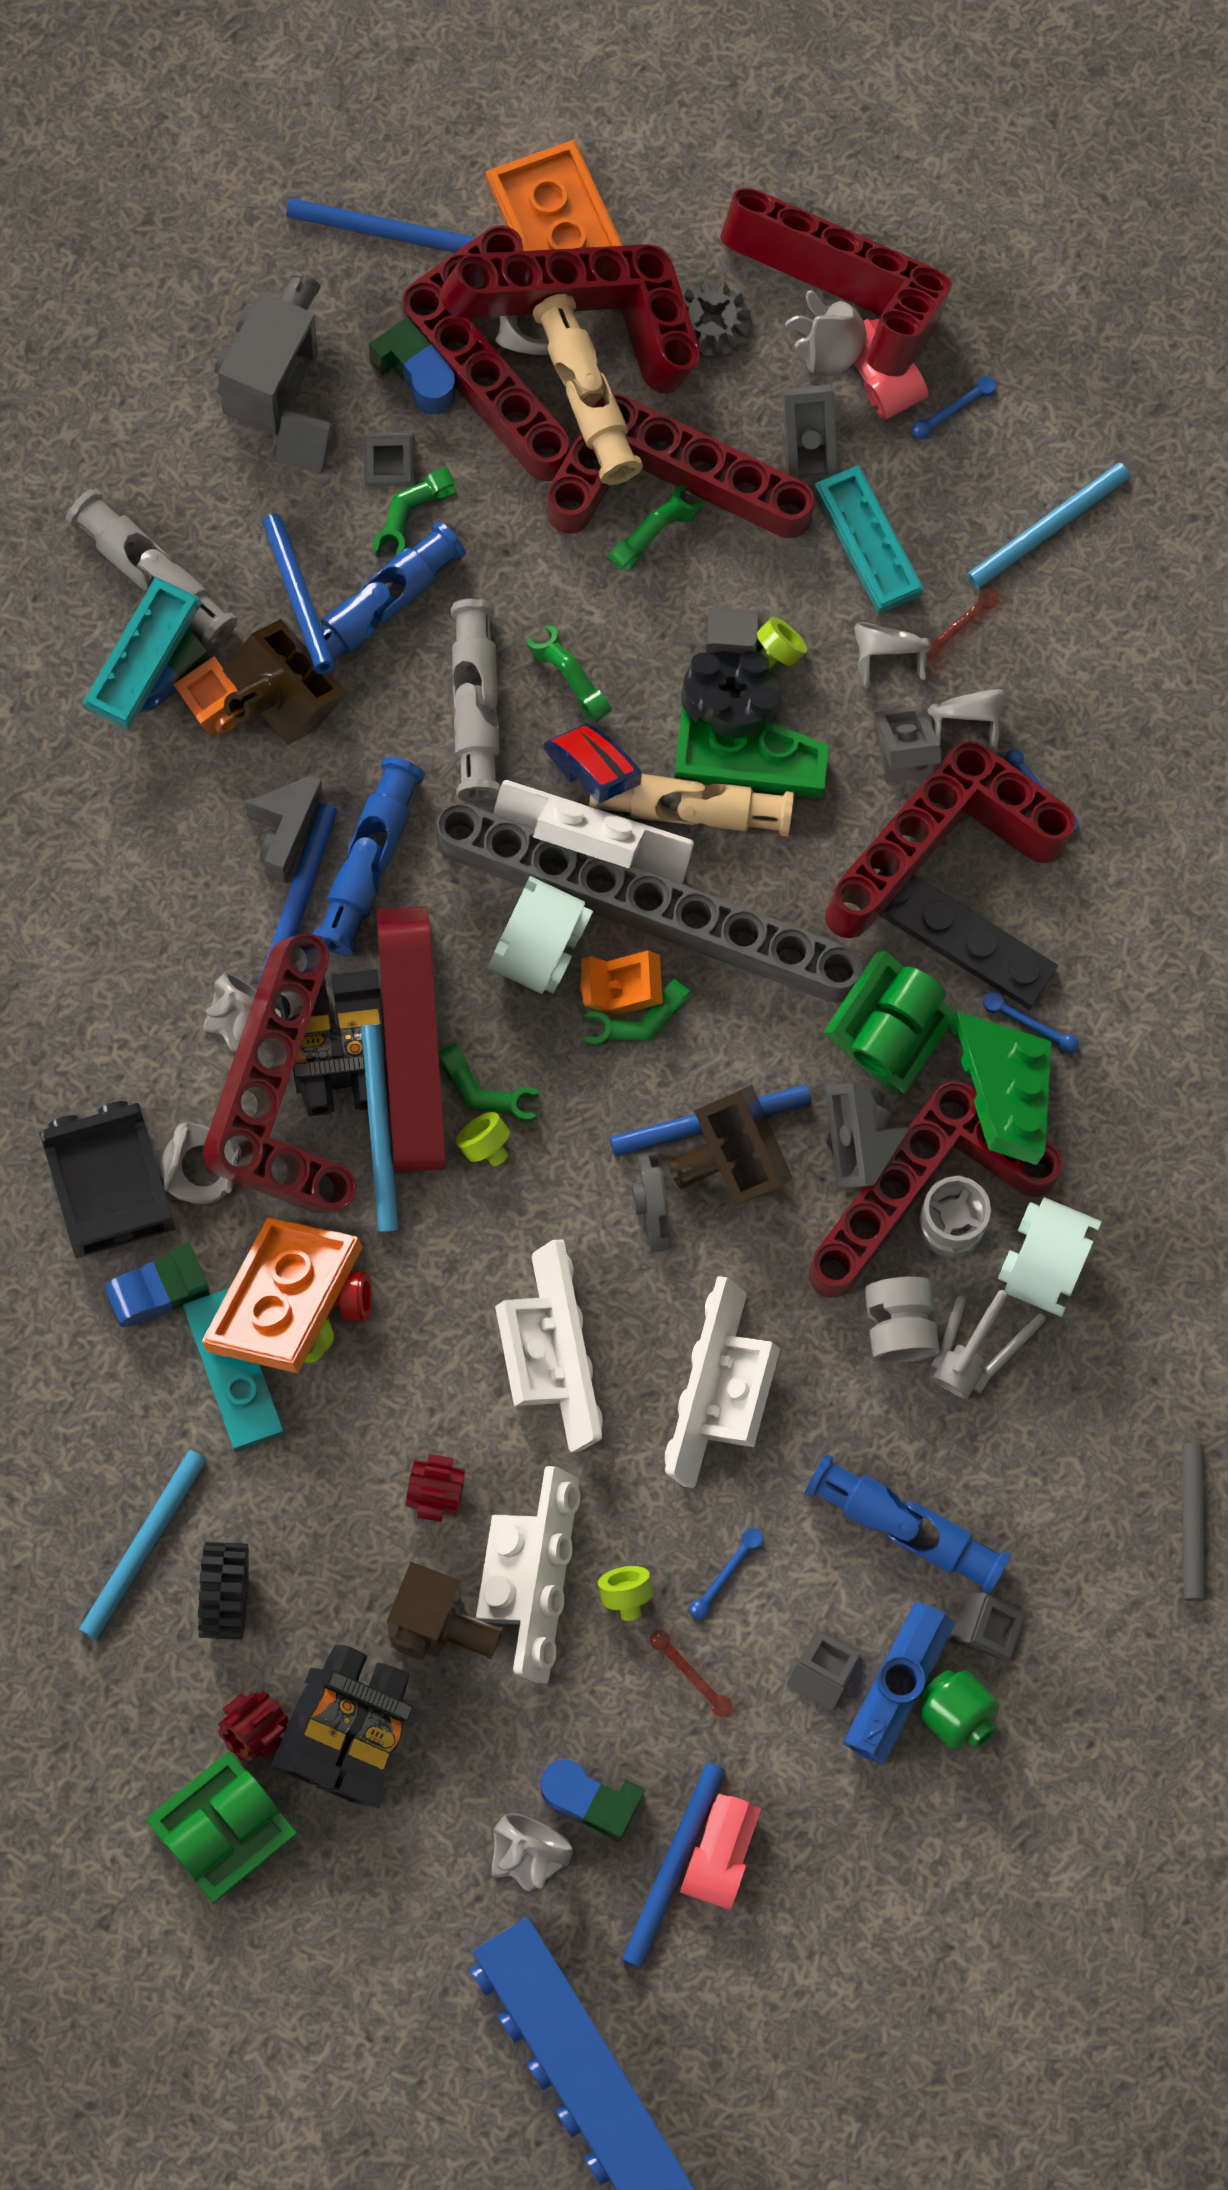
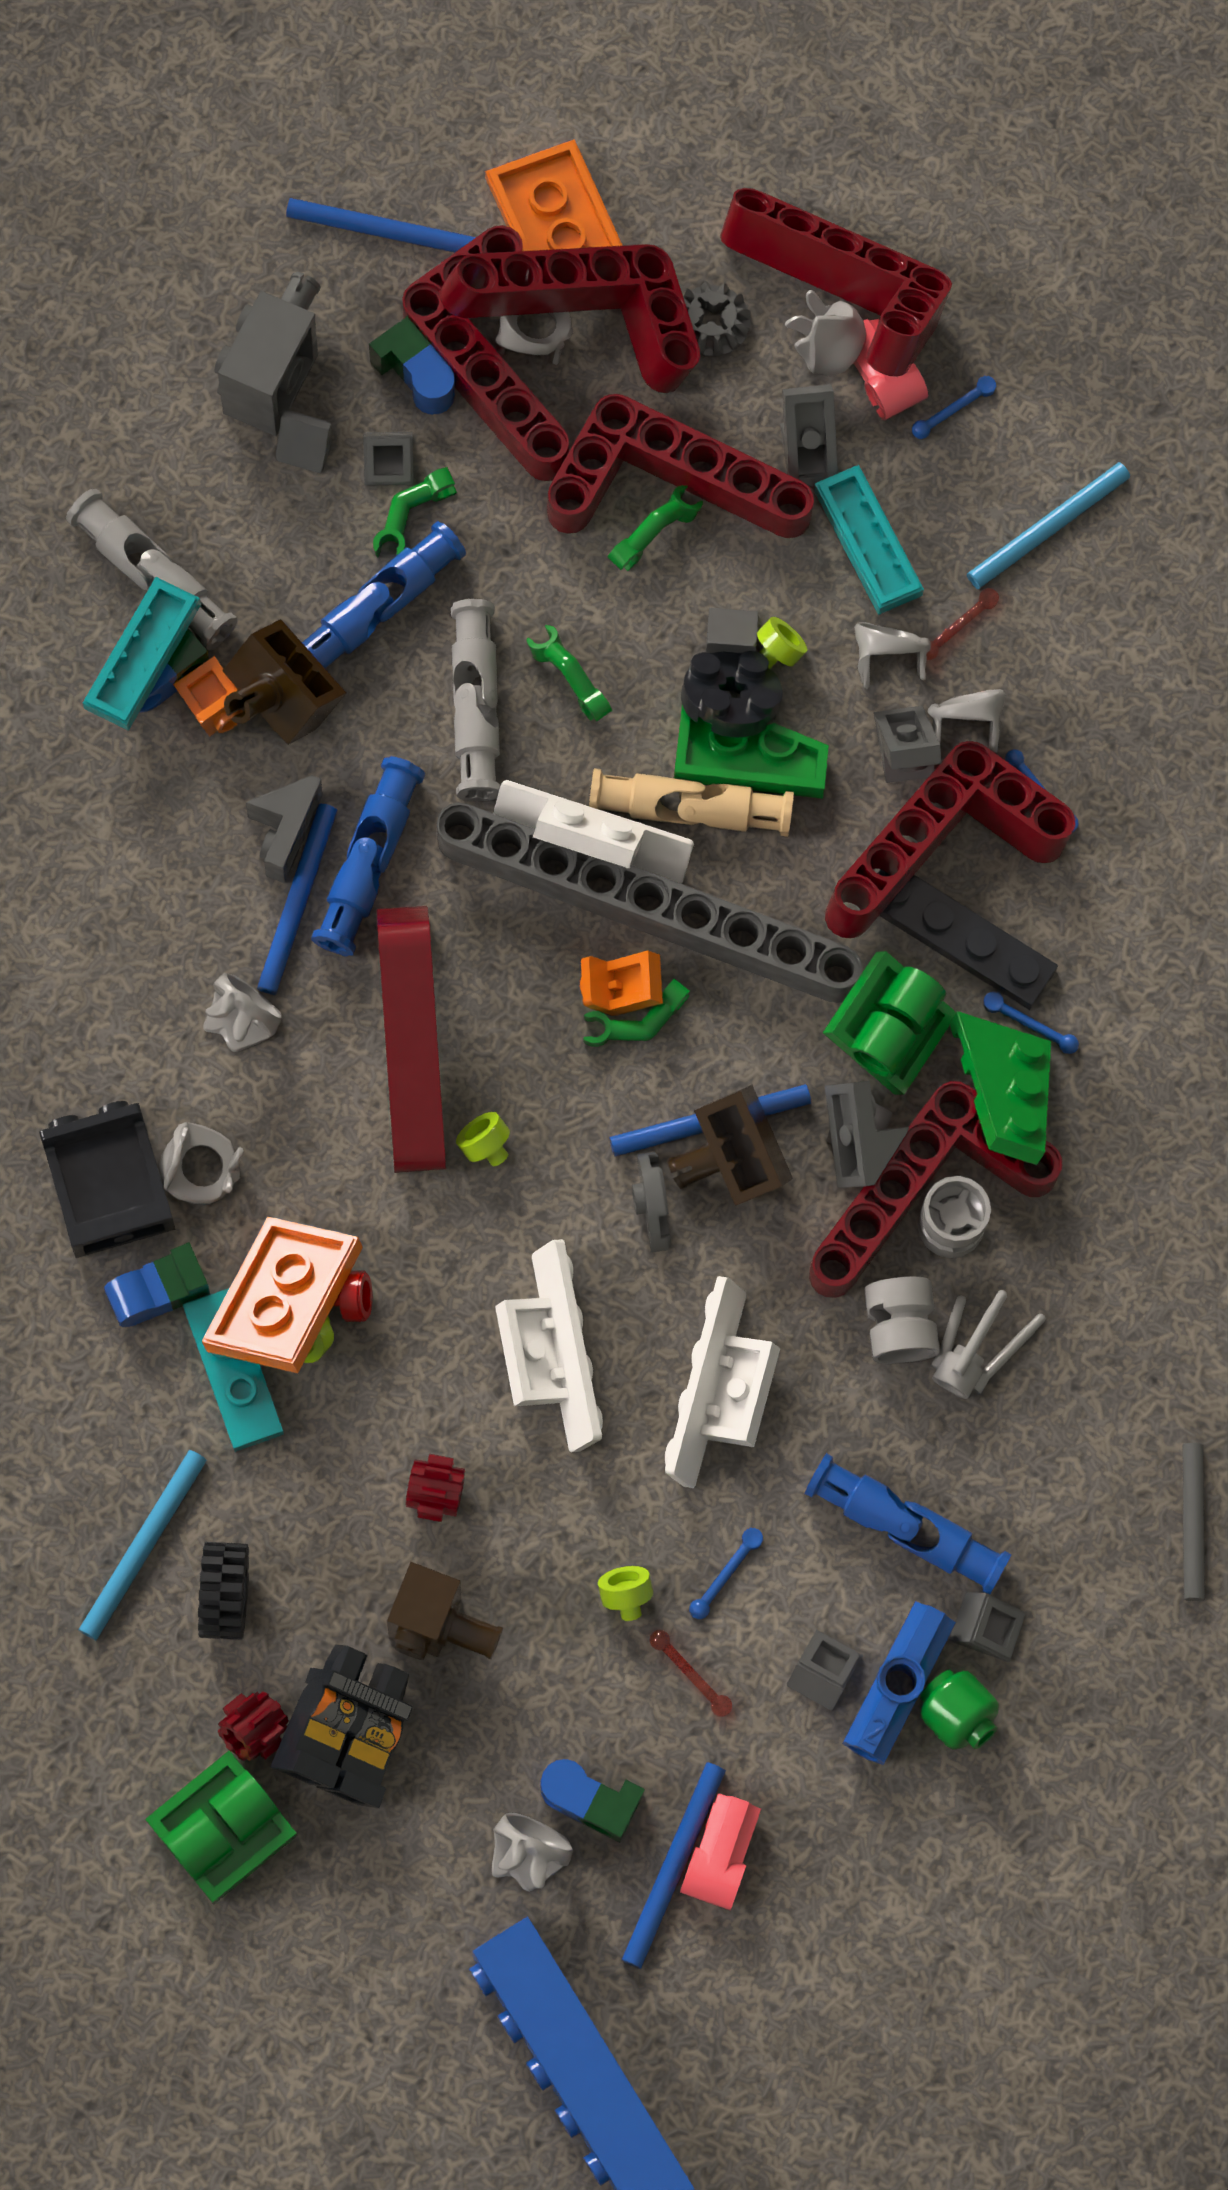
(269, 1086): dark red beam -> none
(298, 594): blue piece -> none
(336, 1057): black hips -> none
(379, 1127): dark azure piece -> none
(458, 1071): green arm -> none
(528, 1570): white bracket -> none
(537, 935): light aqua brick -> none
(576, 366): tan piece -> none
(595, 761): slope -> none
(1049, 1256): light aqua brick -> none

